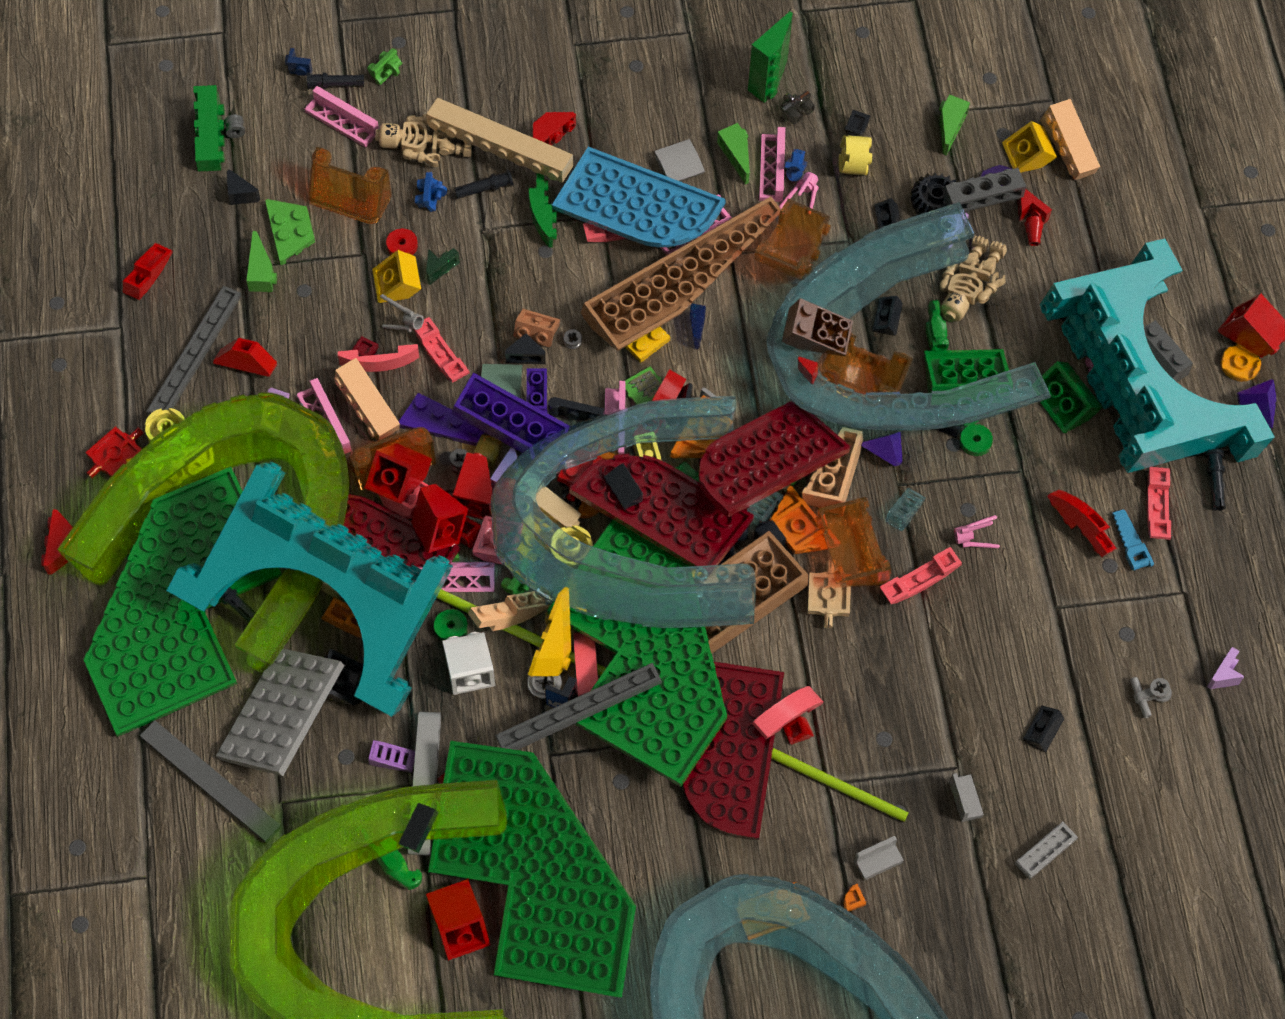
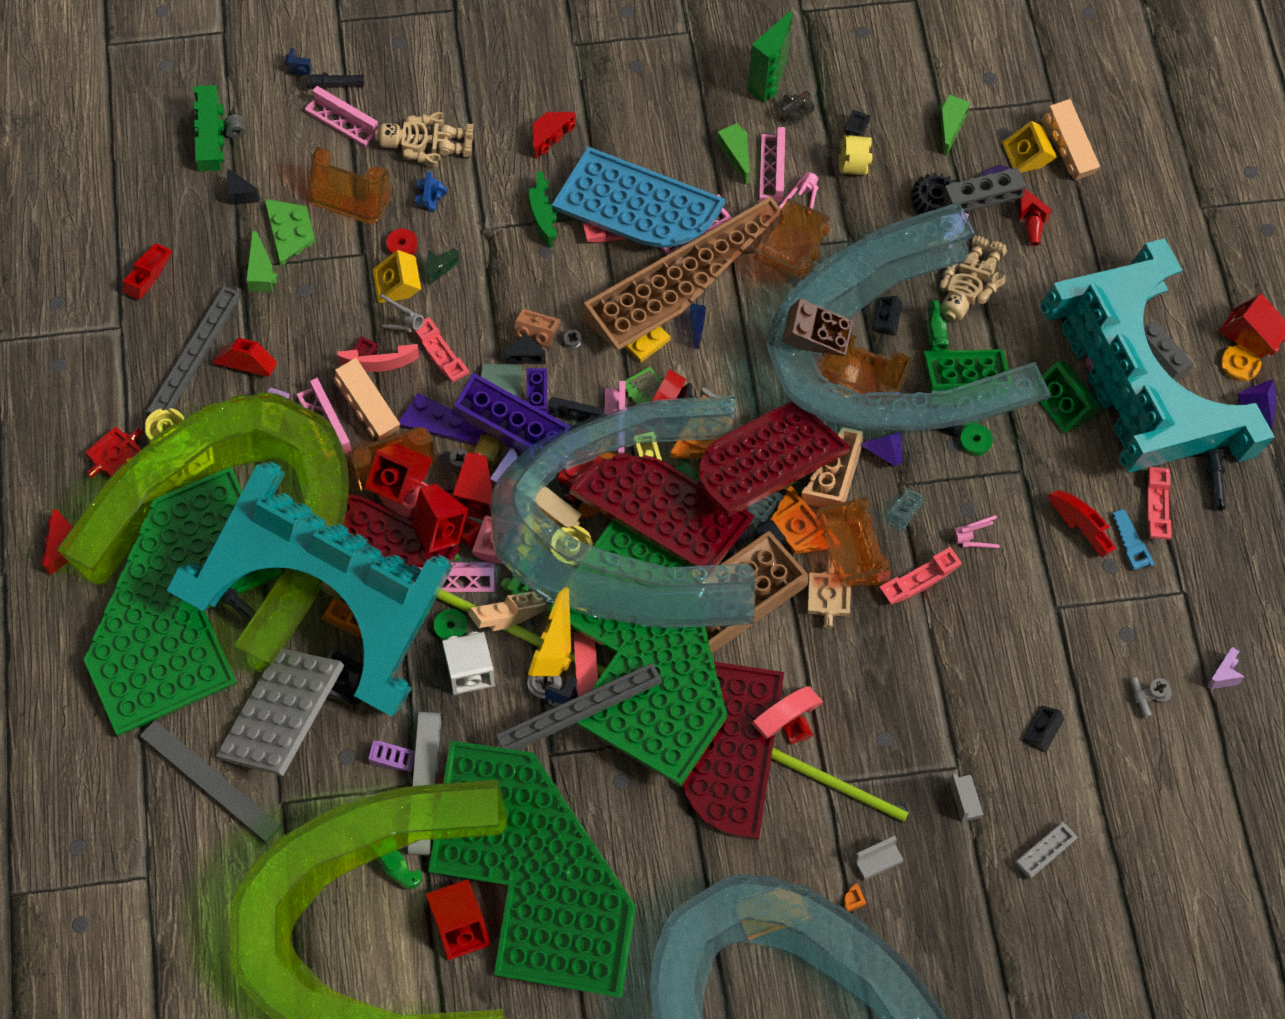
(385, 67): bright green hips -> none
(418, 827): black slope -> none
(493, 182): black pin -> none
(500, 140): tan brick -> none
(624, 486): black slope -> none
(679, 161): light grey slope -> none
(795, 165): blue hips -> none
(808, 369): red slope -> none
(887, 213): black slope -> none

